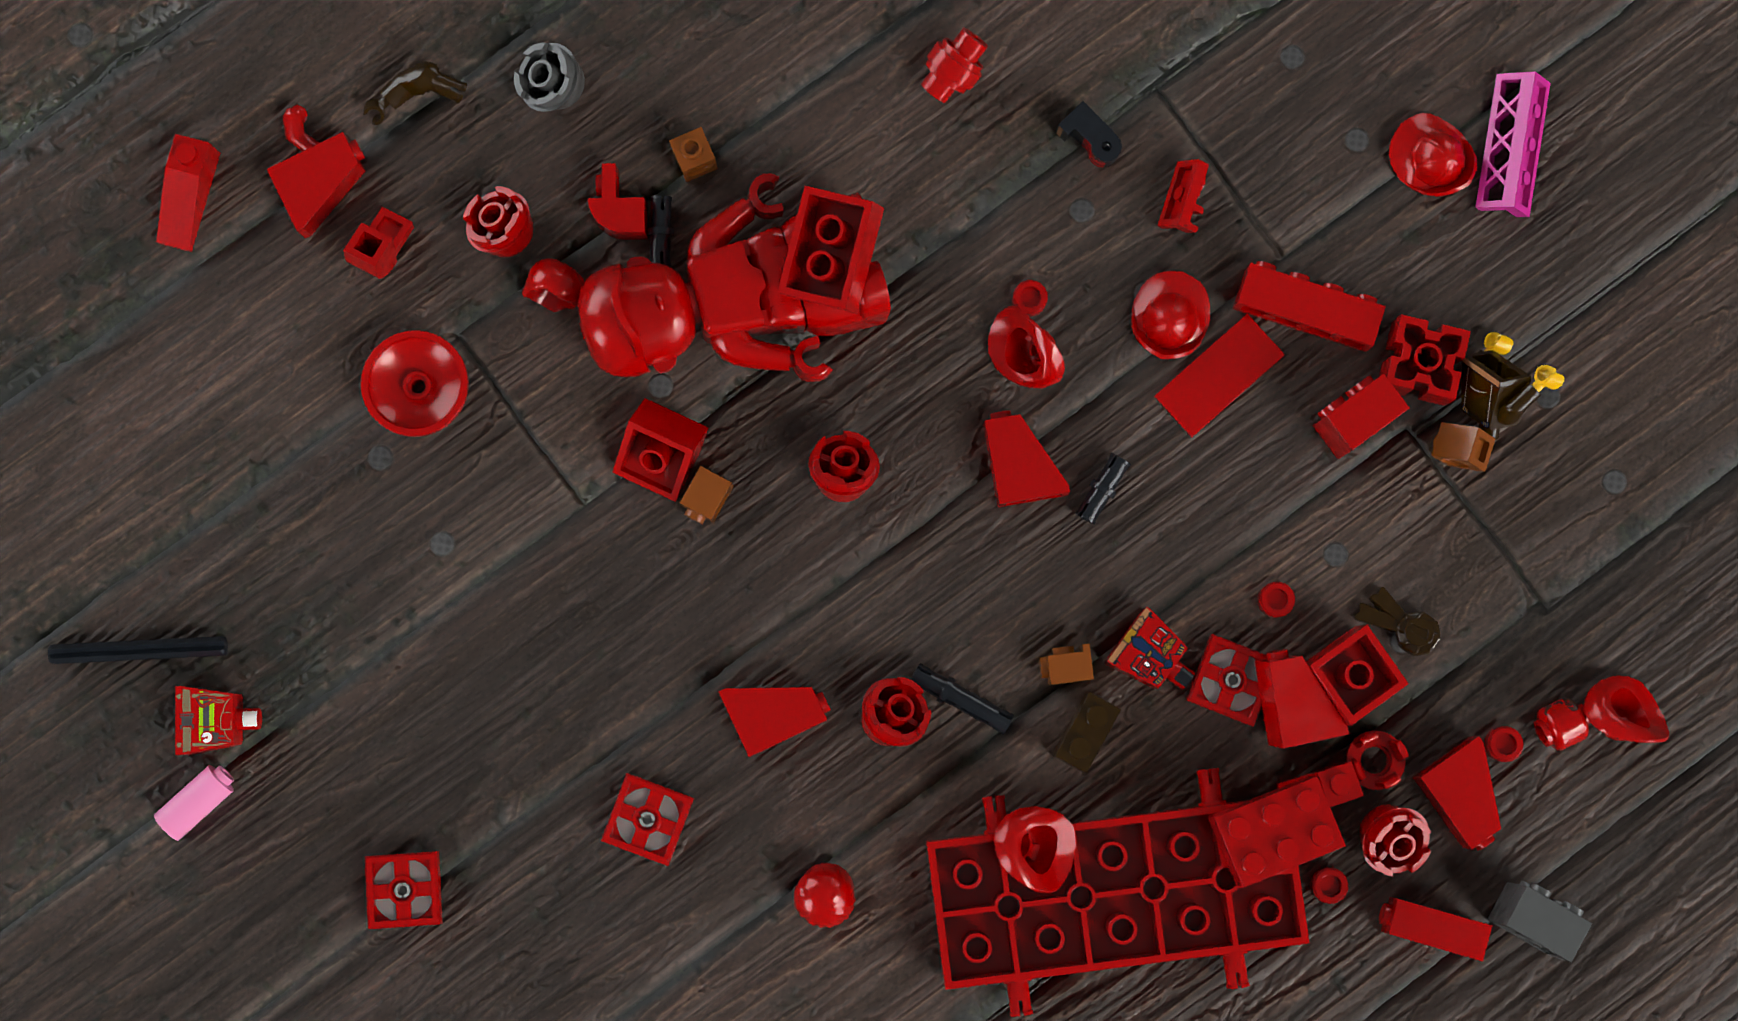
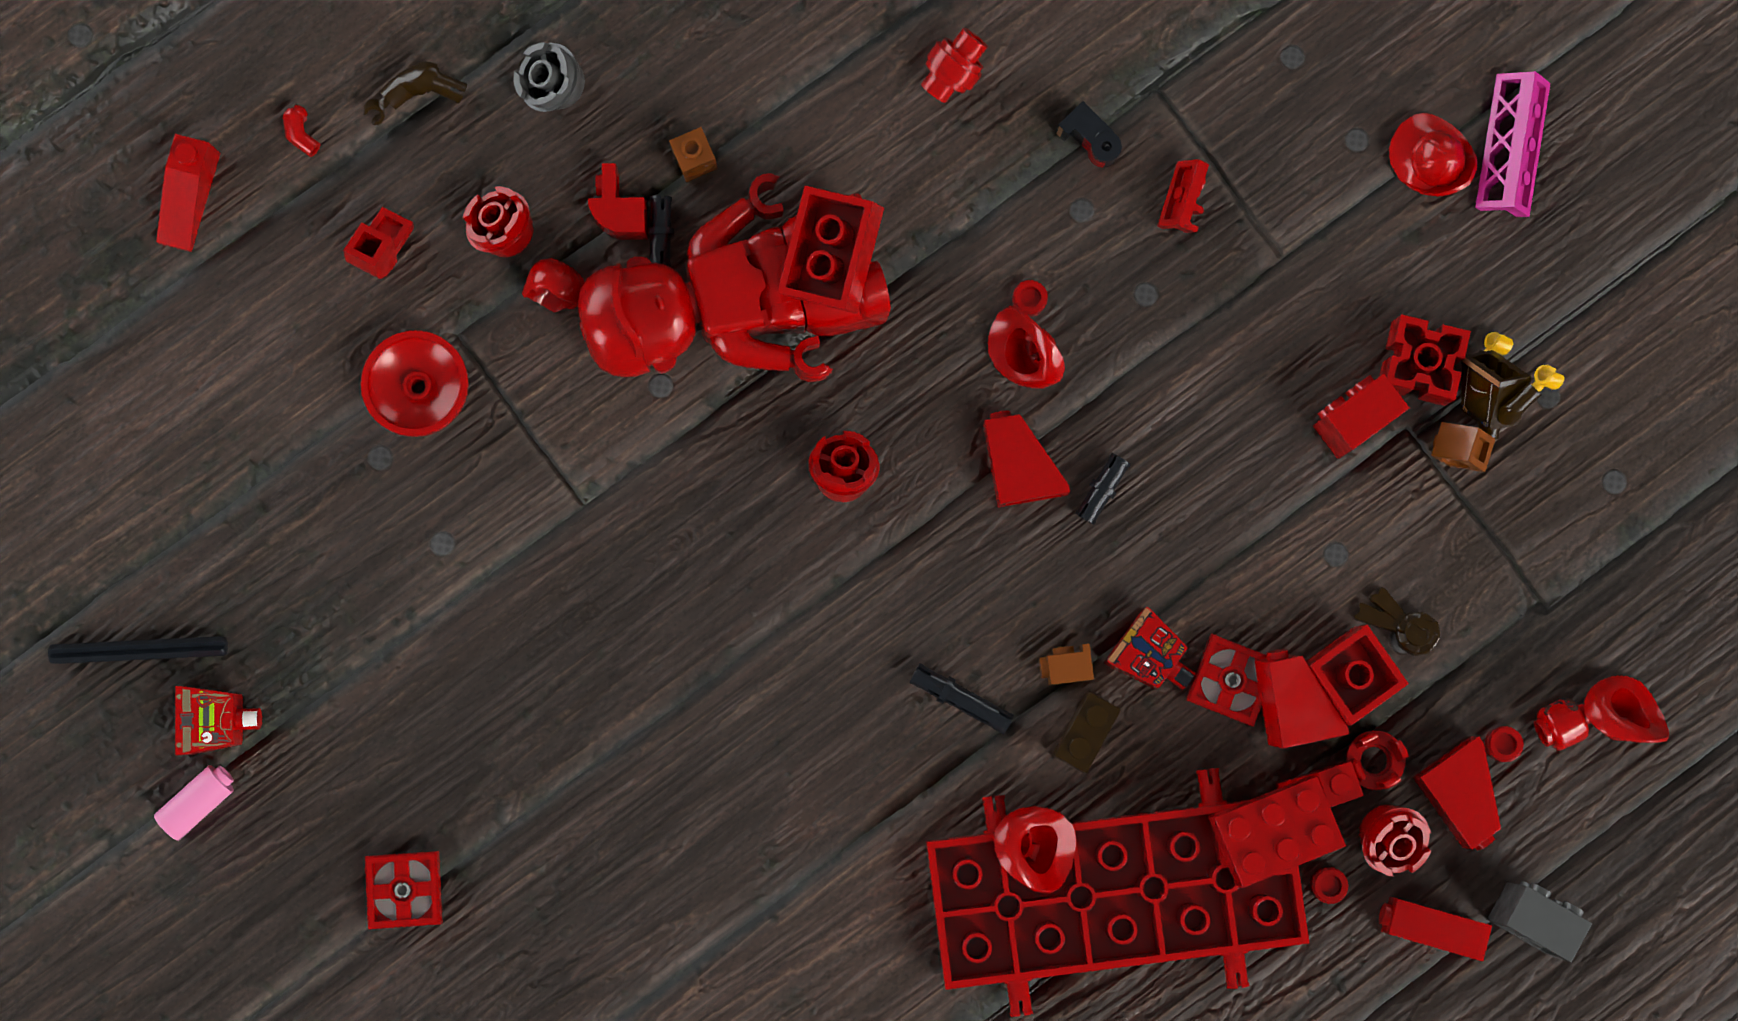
(317, 180): red slope -> none
(647, 819): red piece -> none
(659, 449): red slope -> none
(705, 496): dark orange brick -> none
(773, 714): red slope -> none
(825, 895): red hair -> none
(895, 712): red cone -> none
(1171, 314): red hat -> none
(1219, 375): red piece -> none
(1276, 599): red tile -> none
(1309, 306): red brick -> none

